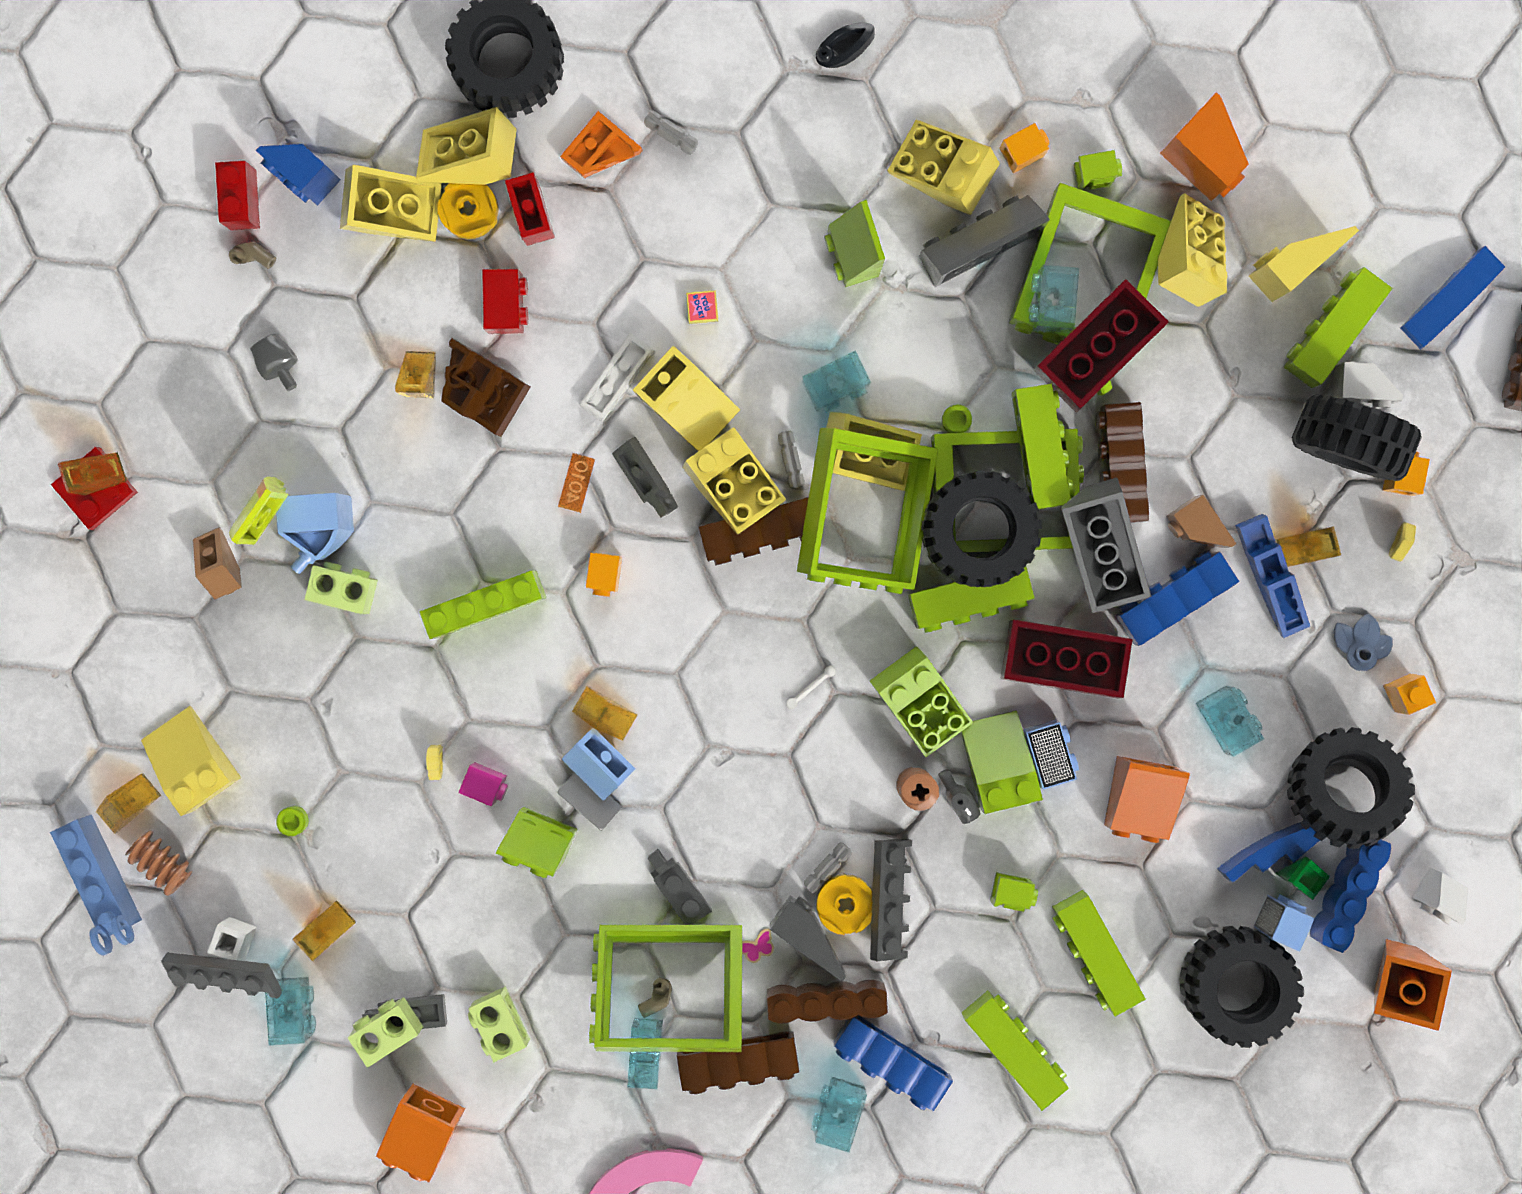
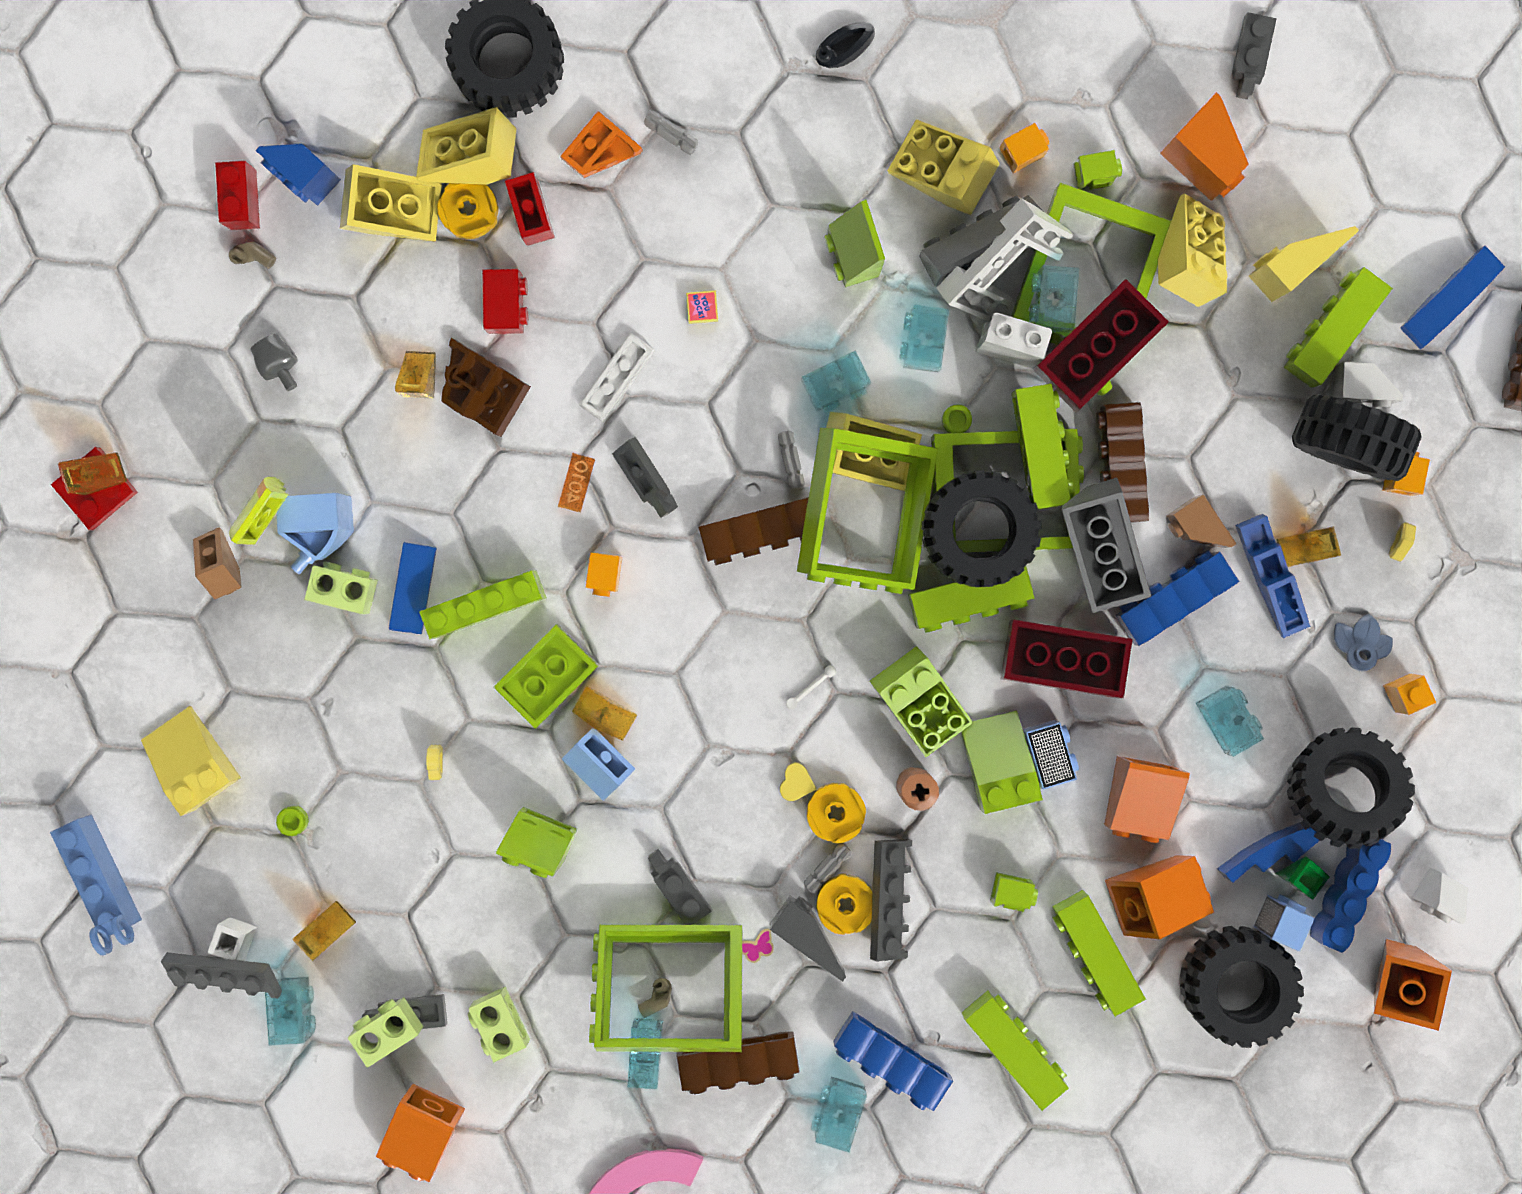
(127, 802): clear yellow slope -> none
(158, 863): nougat piece -> none
(412, 588): none -> blue slope
(483, 784): dark pink brick -> none
(546, 676): none -> lime plate
(588, 803): light grey slope -> none
(686, 399): light yellow slope -> none
(733, 481): light yellow slope -> none
(797, 782): none -> light yellow tile
(829, 828): none -> yellow plate
(836, 1000): reddish brown brick -> none
(934, 323): none -> clear light blue brick
(959, 798): dark grey piece -> none
(1014, 340): none -> white panel
(1024, 227): none -> white wedge
(1160, 897): none -> orange slope
(1252, 52): none -> dark grey hinge

